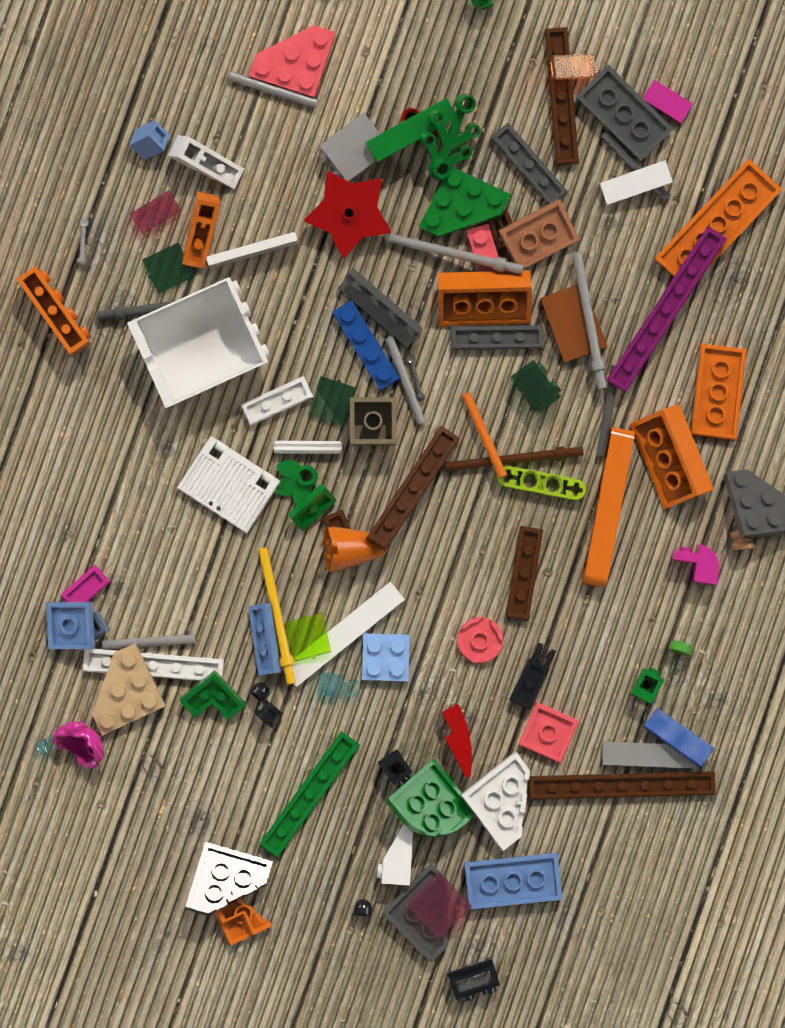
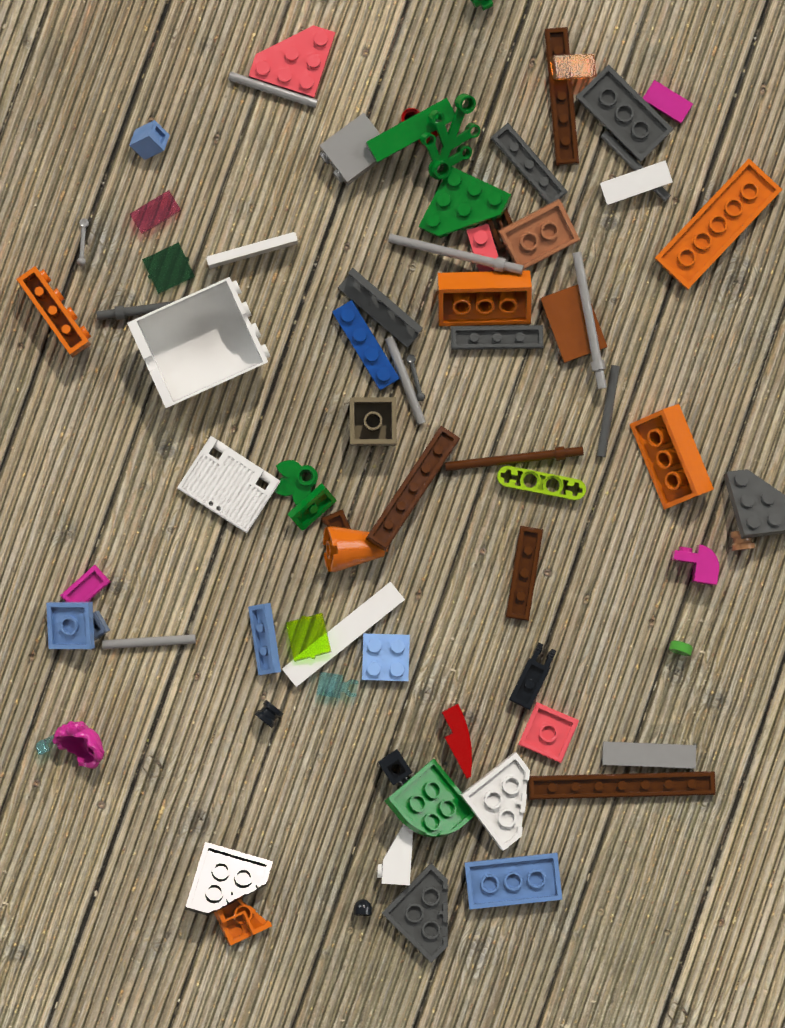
(126, 691): tan plate -> none
(158, 664): white tile -> none
(201, 229): orange slope -> none
(205, 161): white slope -> none
(214, 691): green plate -> none
(260, 691): black hinge -> none
(277, 401): white tile -> none
(286, 659): yellow bar -> none
(307, 447): white axle -> none
(309, 794): green tile -> none
(332, 401): clear green piece -> none
(362, 199): red plate -> none
(438, 905): clear pink tile -> none
(474, 979): black window -> none
(480, 640): coral tile -> none
(484, 435): orange bar -> none
(536, 387): clear green brick -> none
(608, 507): orange beam -> none
(642, 693): green brick -> none
(666, 309): magenta tile -> none
(678, 737): tile -> none
(718, 392): orange tile -> none

